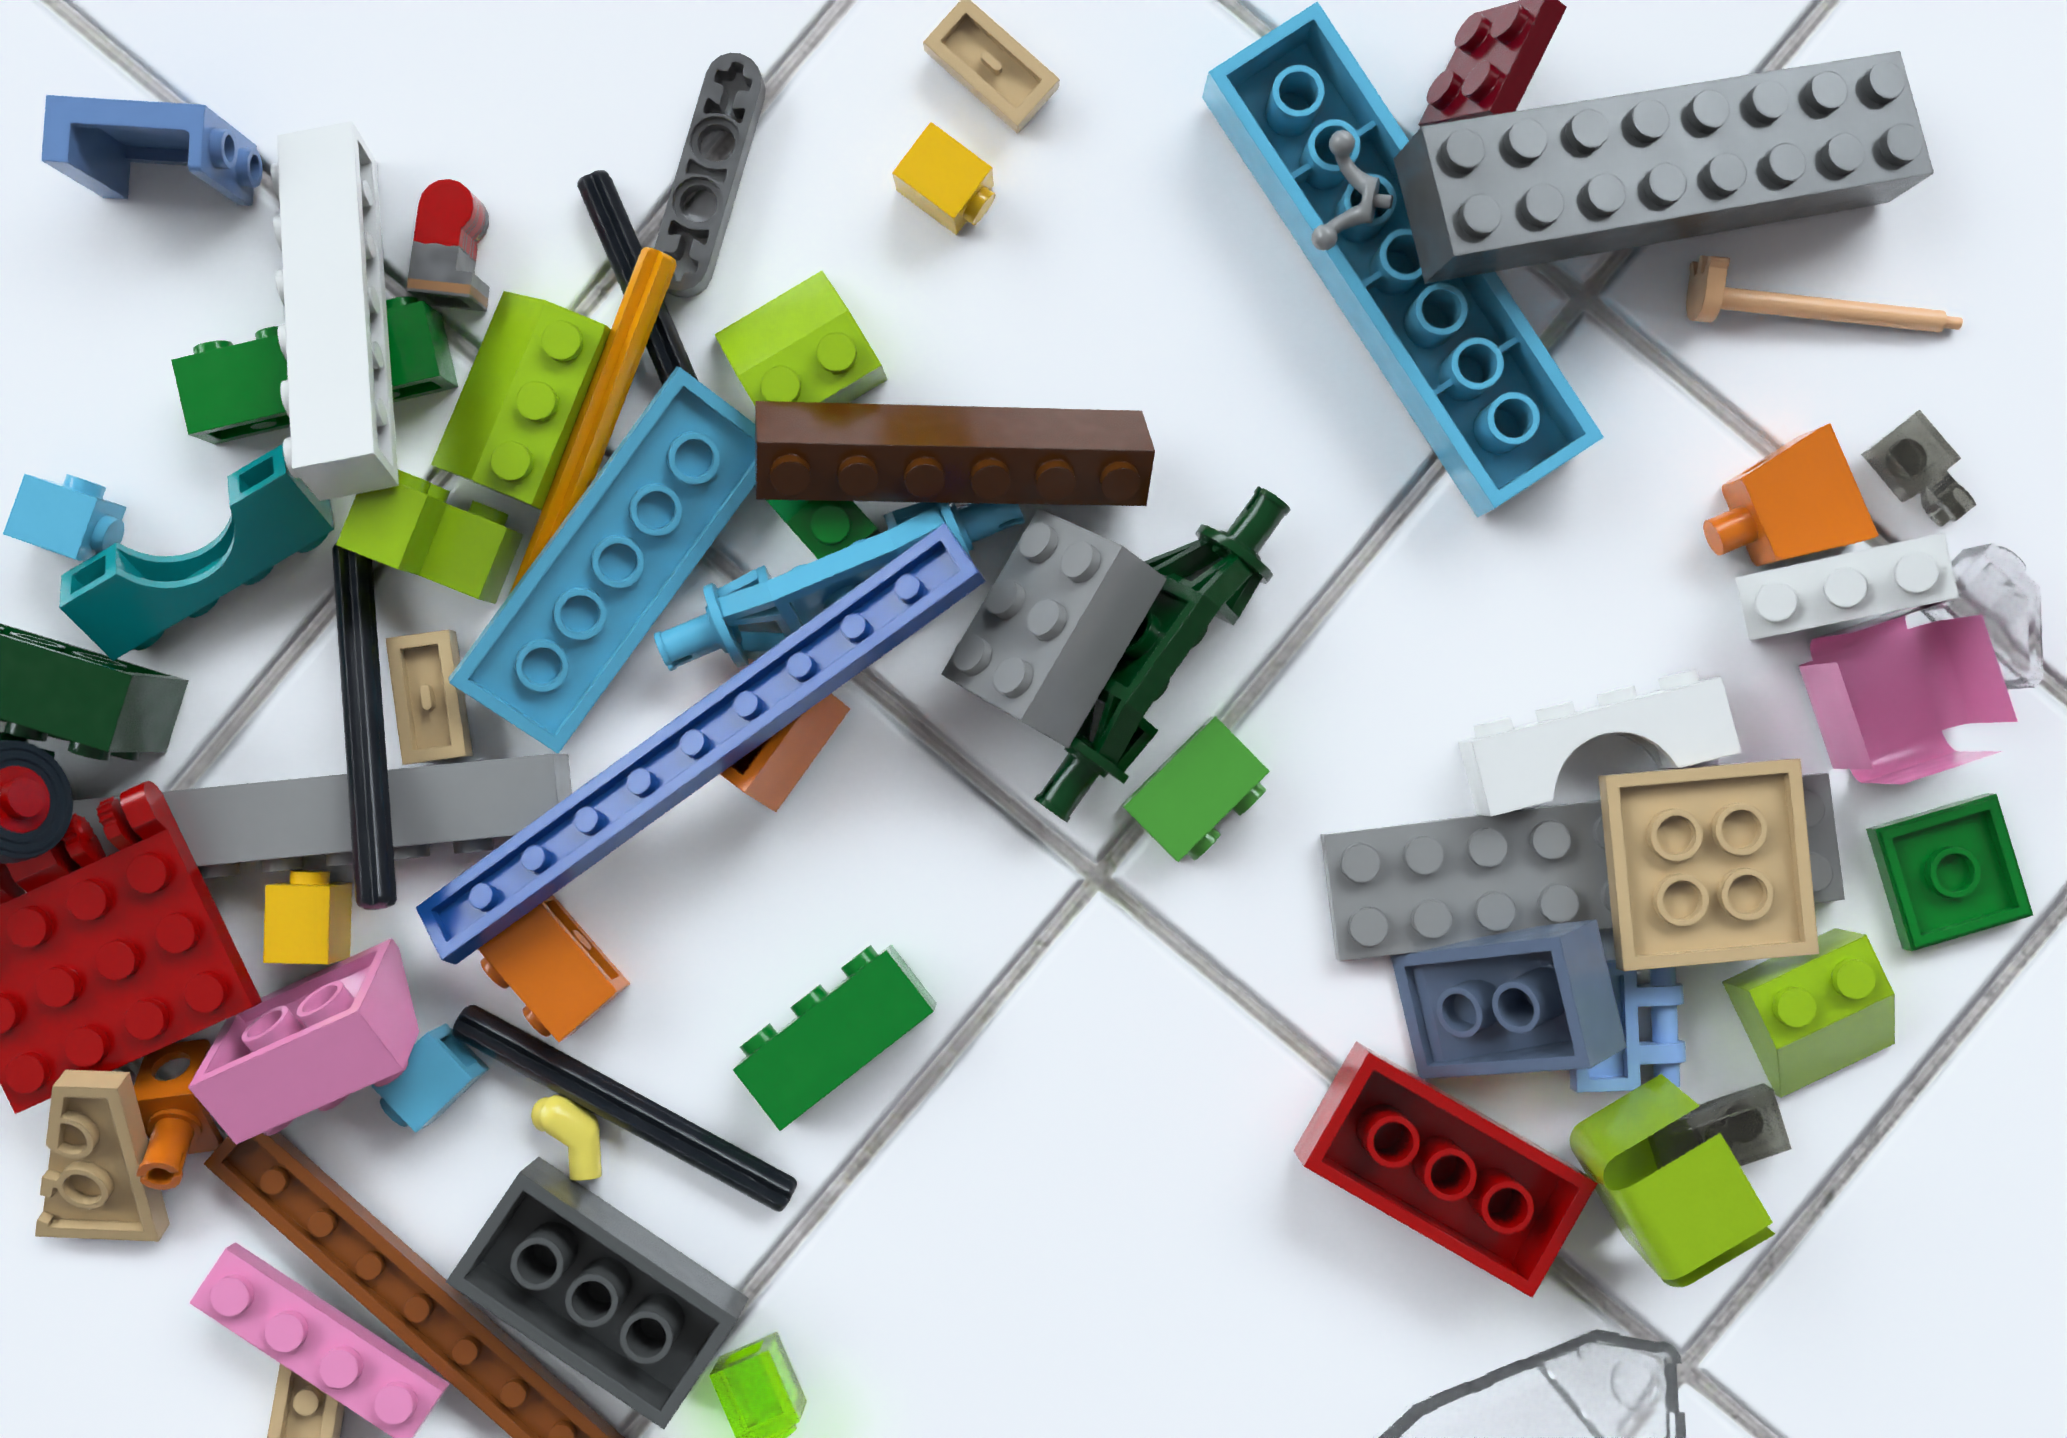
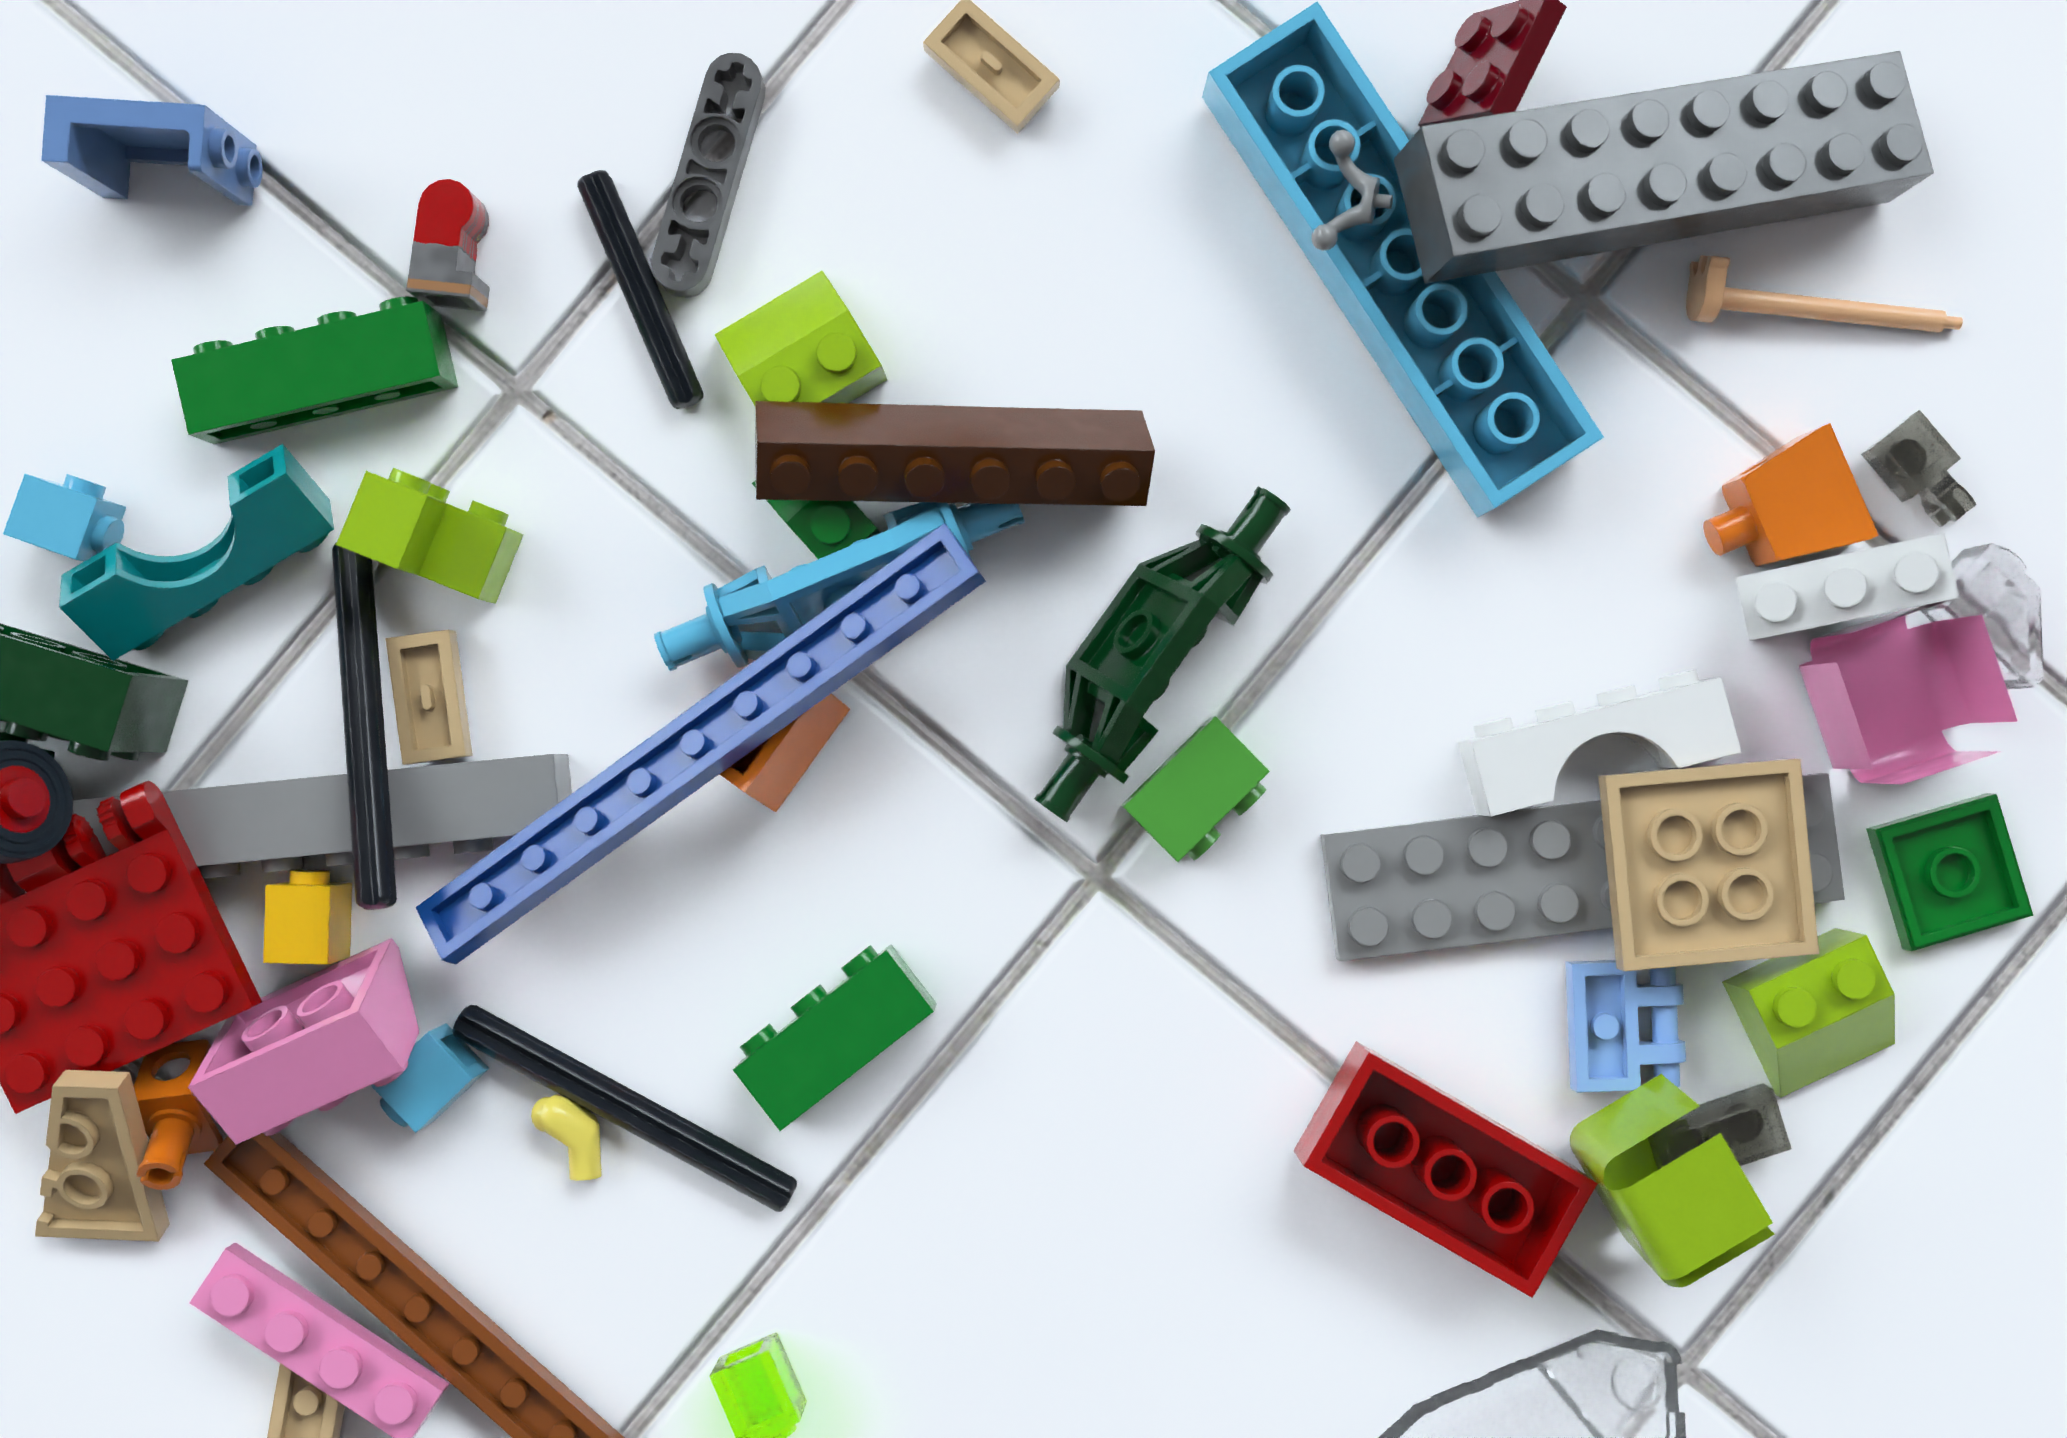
(333, 313): white brick -> none
(522, 398): lime slope -> none
(552, 969): orange brick -> none
(598, 1291): dark grey brick -> none
(604, 396): light orange axle -> none
(613, 563): medium azure plate -> none
(945, 180): yellow brick -> none
(1054, 626): light grey brick -> none
(1511, 1003): sand blue slope -> none

